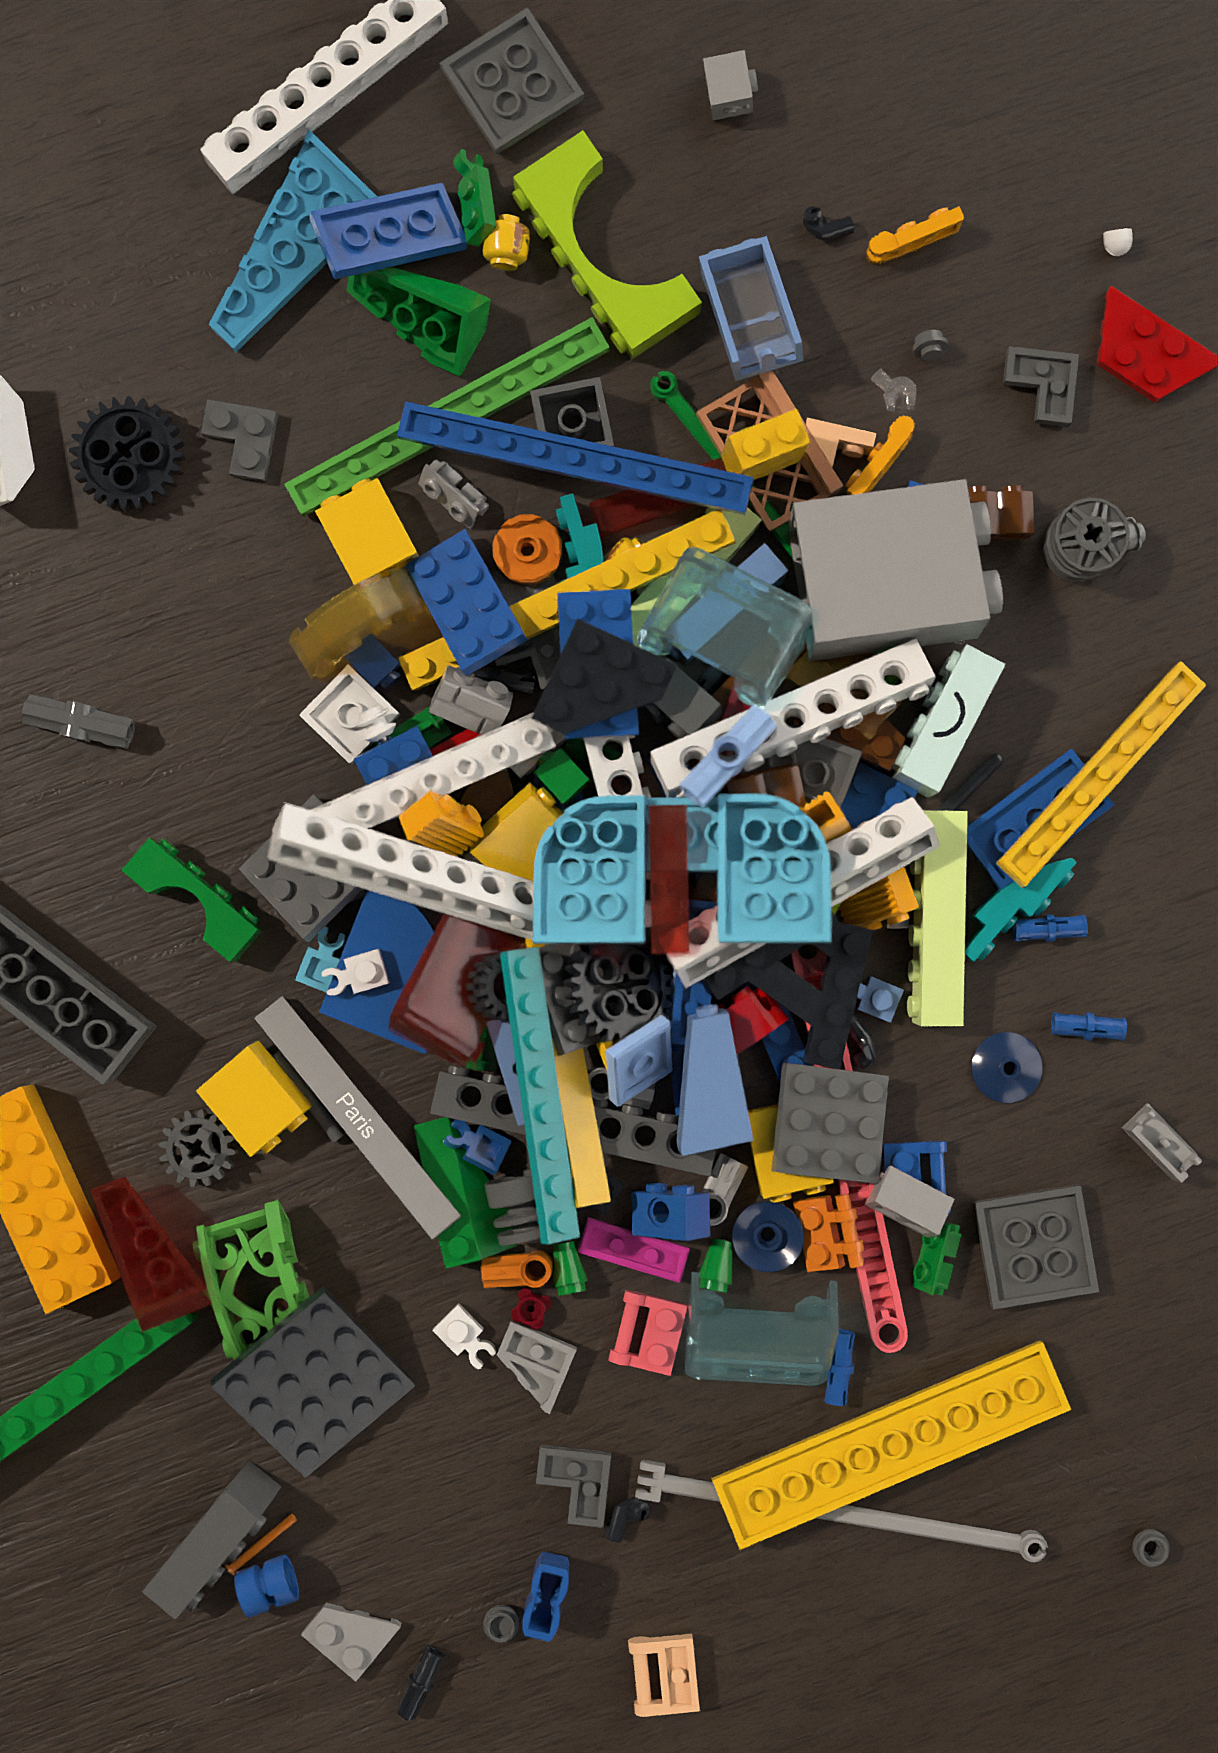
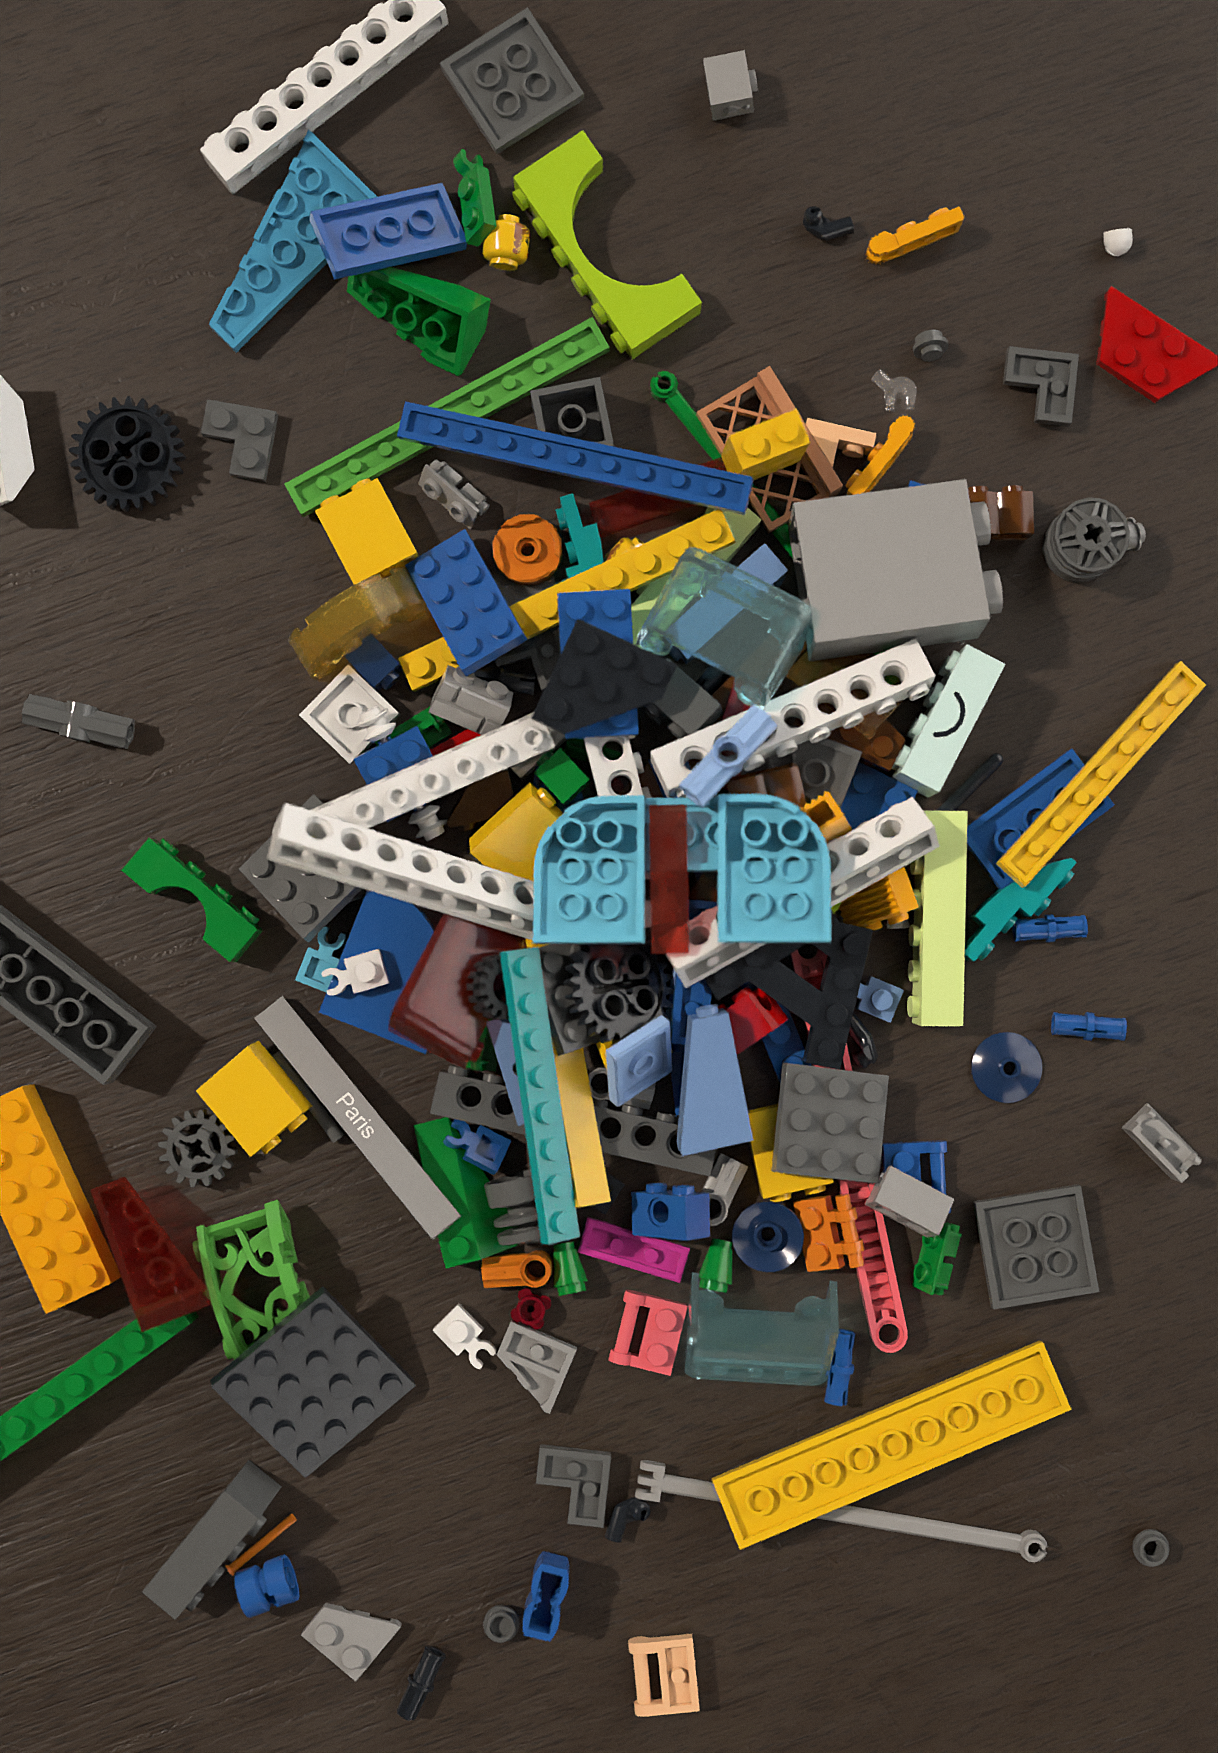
(442, 824): light orange brick -> none
(751, 308): door -> none

